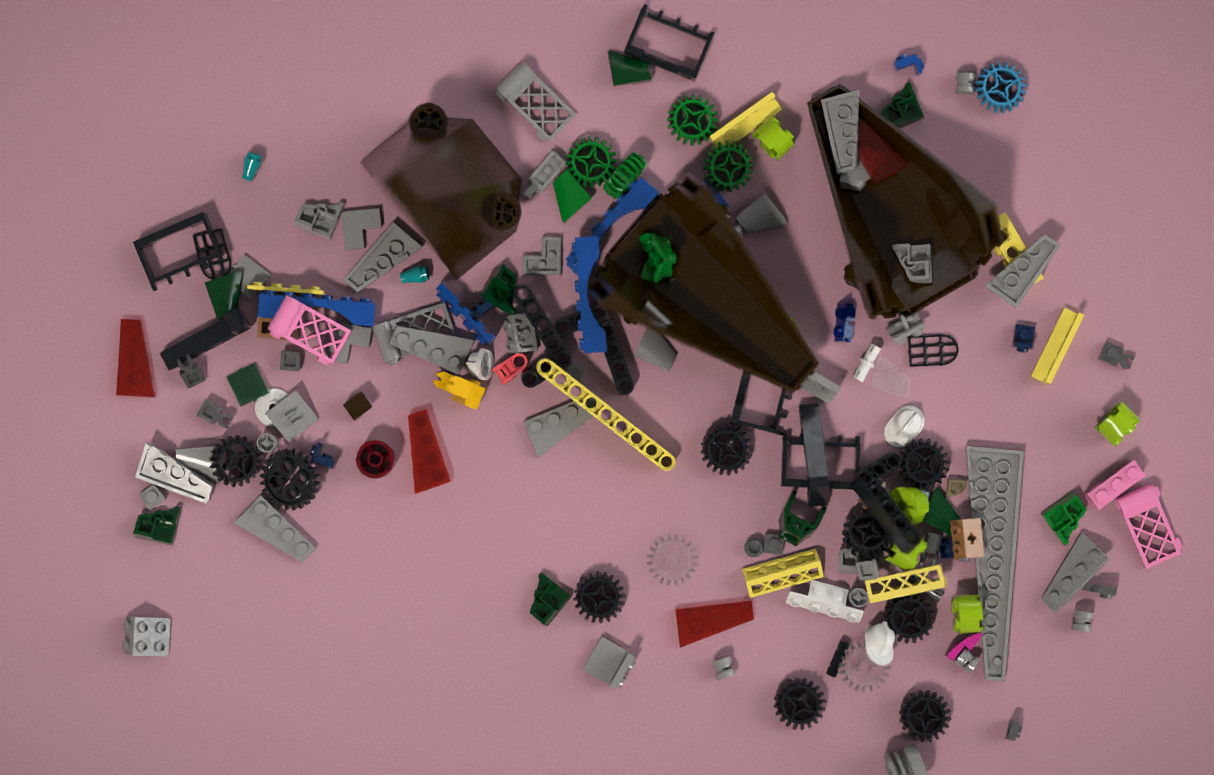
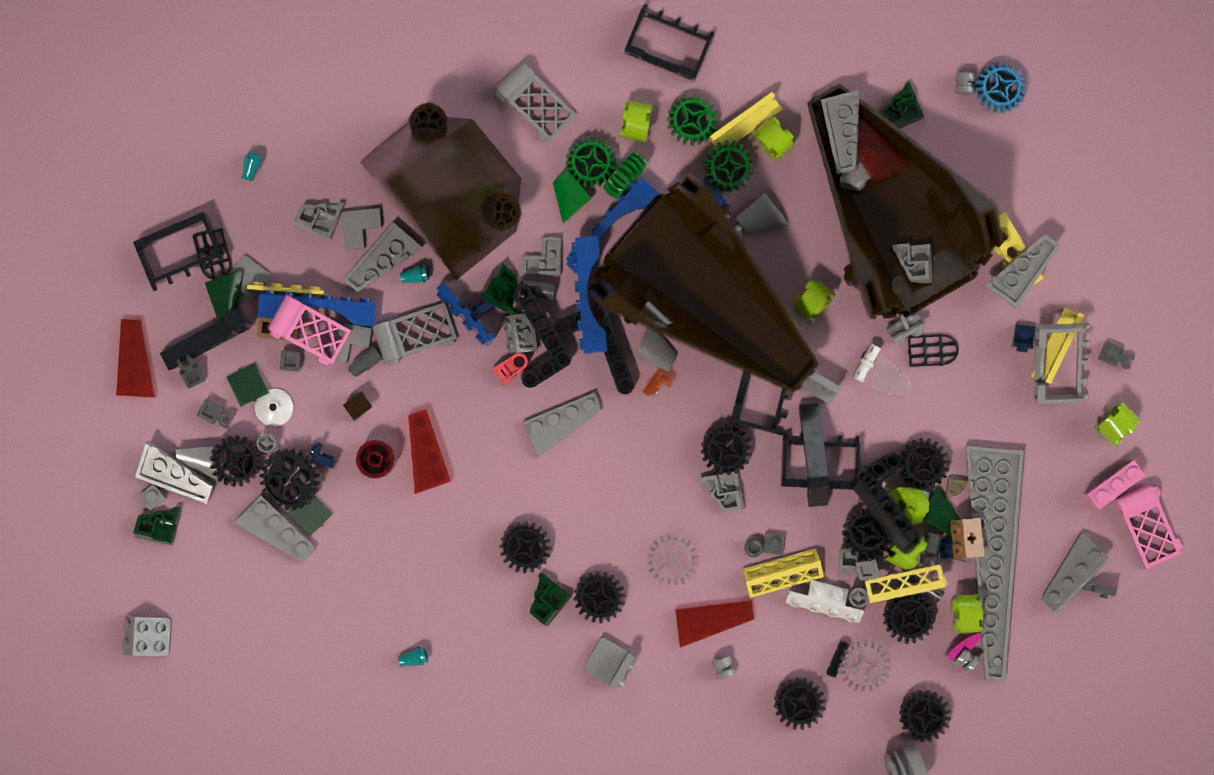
(291, 416): light grey piece -> none
(311, 516): none -> clear green piece
(365, 361): none -> dark grey hinge
(415, 657): none -> teal cone
(434, 347): light grey wing -> none
(463, 391): yellow piece -> none
(481, 364): white piece -> none
(535, 561): none -> black gear
(539, 288): none -> dark grey hinge
(544, 174): light grey hinge -> none
(576, 371): flat silver plate -> none
(614, 418): light yellow beam -> none
(628, 70): dark green slope -> none
(635, 121): none -> lime brick
(653, 386): none -> clear orange bracket
(660, 257): green brick -> none
(725, 490): none -> light grey slope
(789, 521): dark green piece -> none
(814, 300): none -> lime brick
(842, 331): clear blue hinge -> none
(879, 643): white piece -> none
(904, 61): blue bracket -> none
(904, 426): white piece -> none
(1013, 730): flat silver plate -> none
(1040, 345): none -> light grey hinge
(1064, 516): green slope -> none
(1082, 621): light grey wheel -> none

